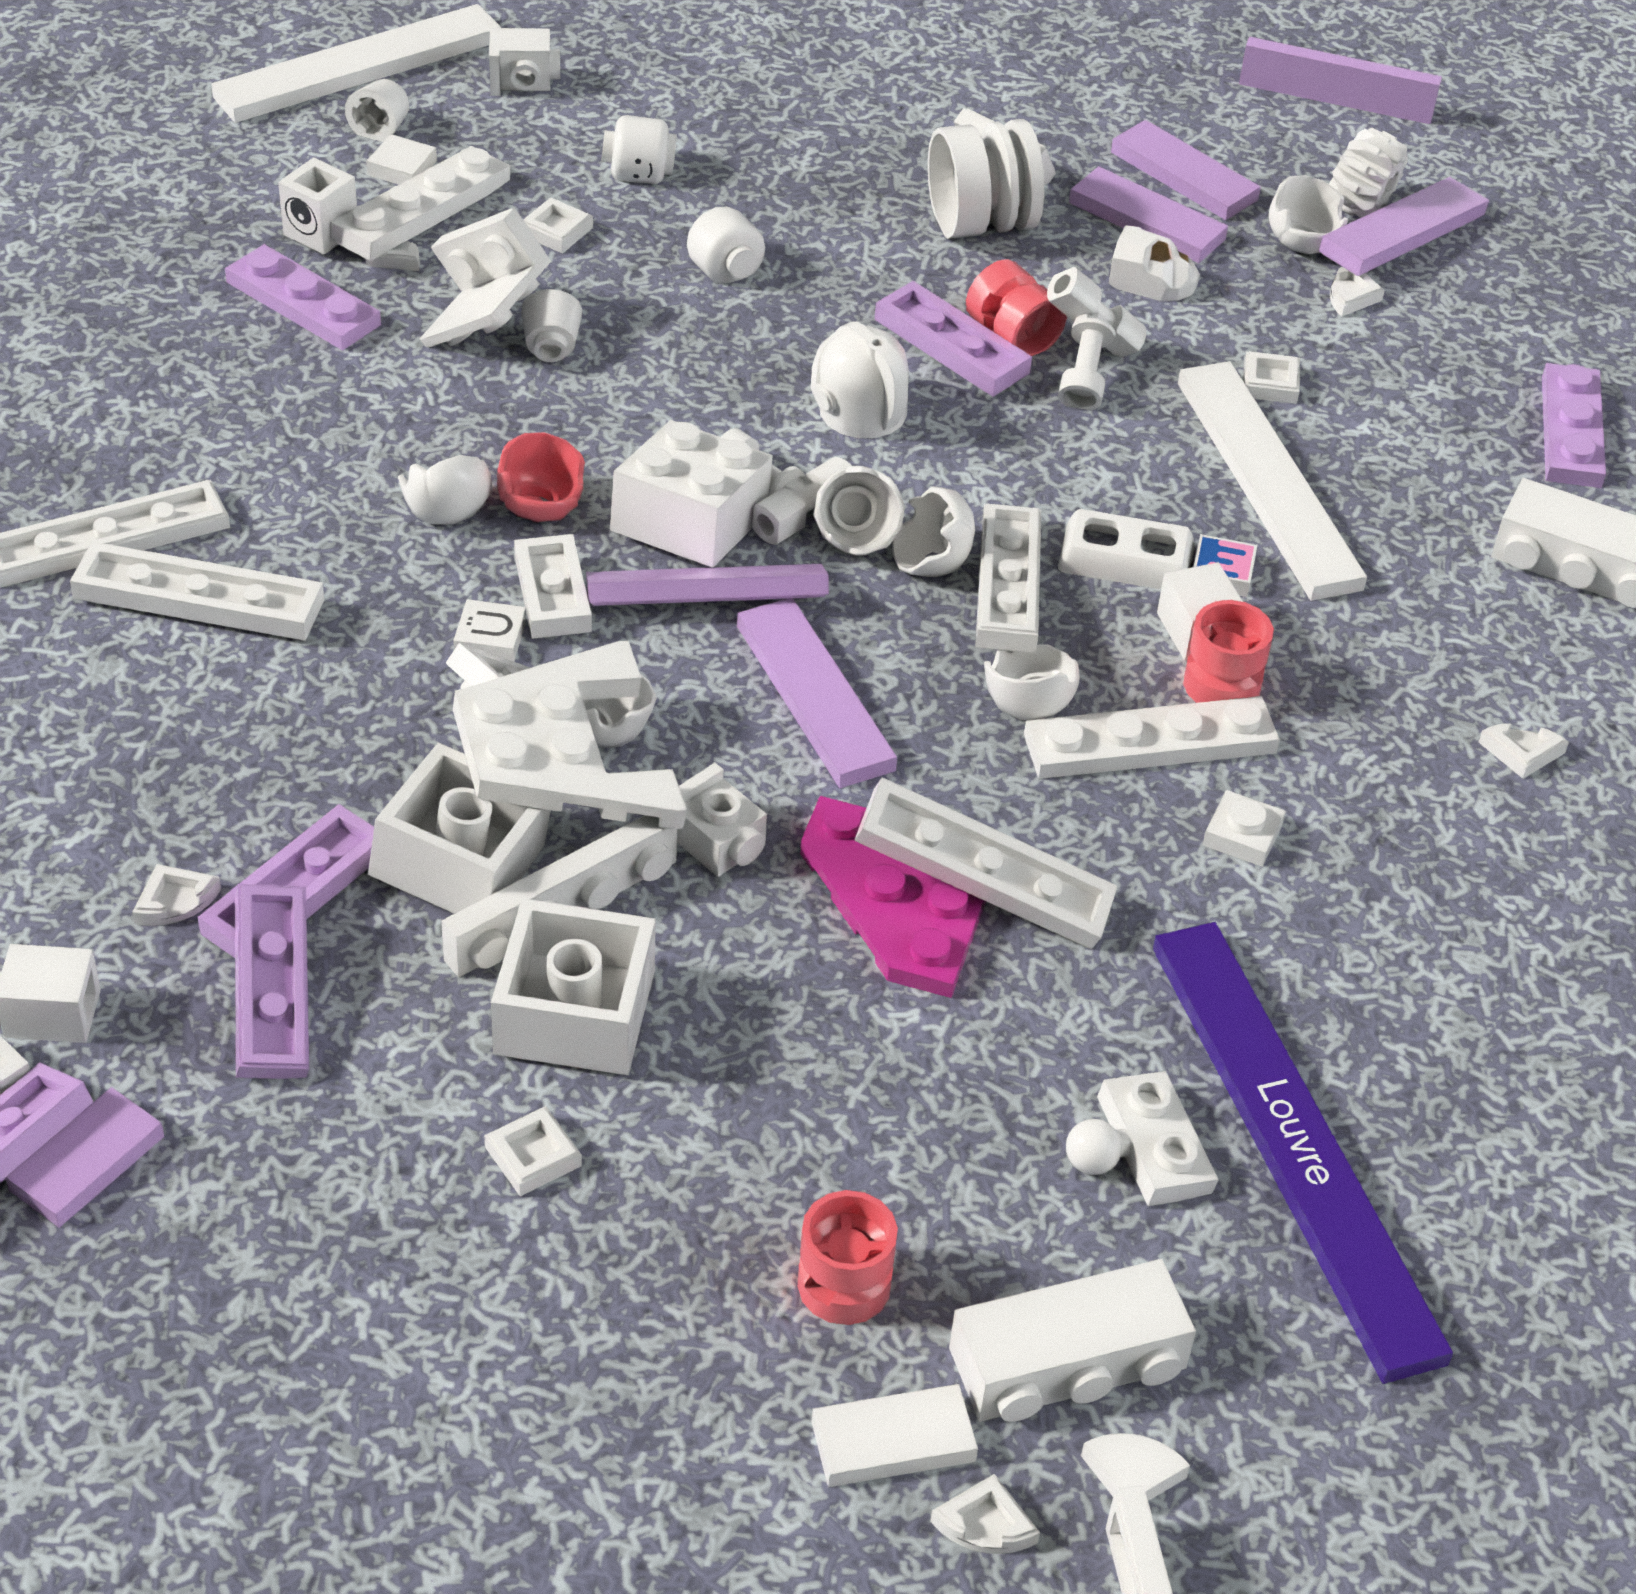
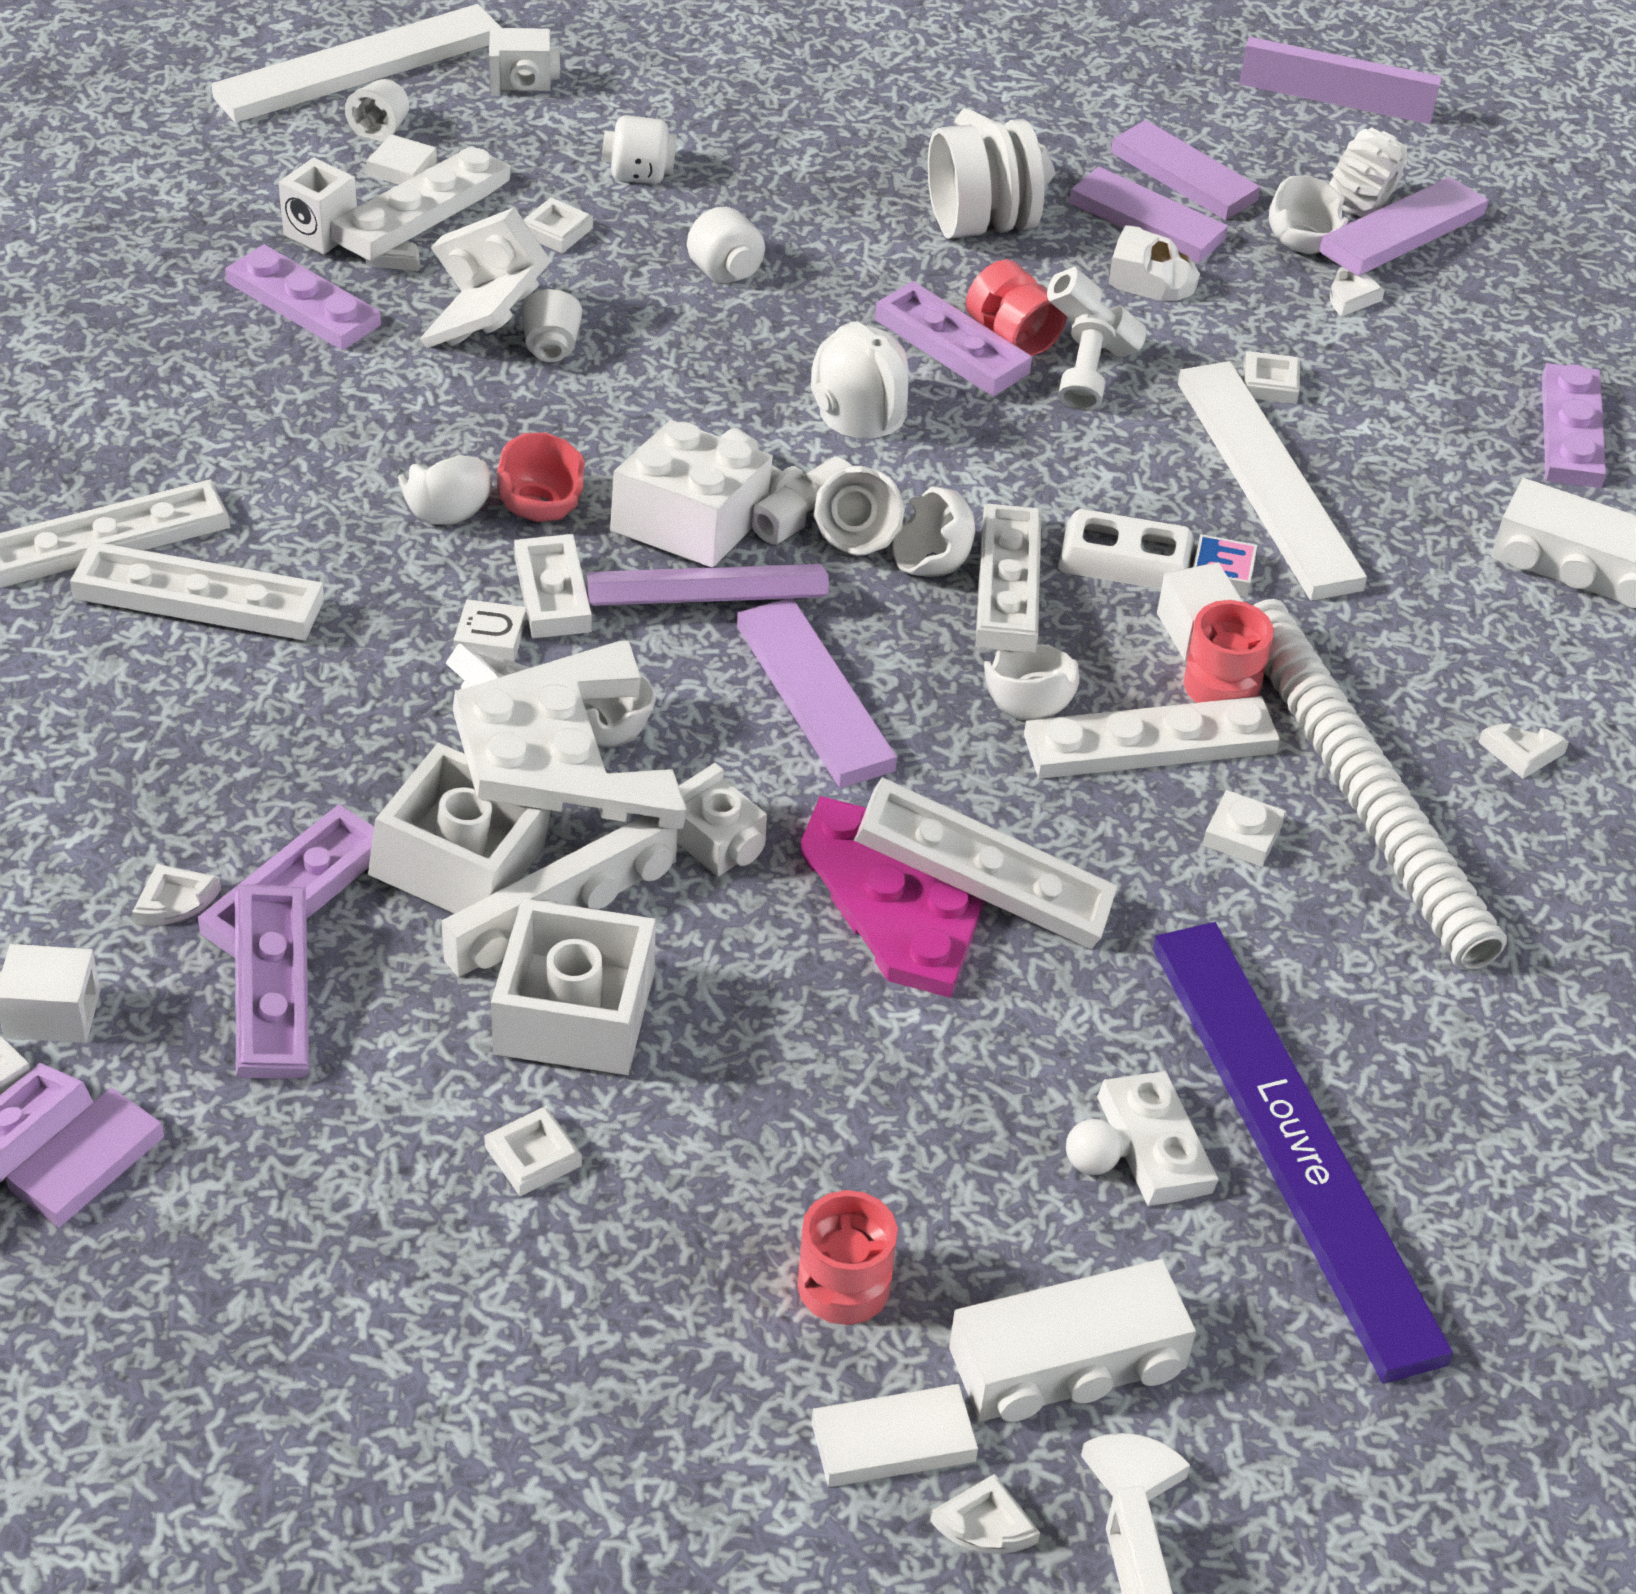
(1379, 796): none -> white piece

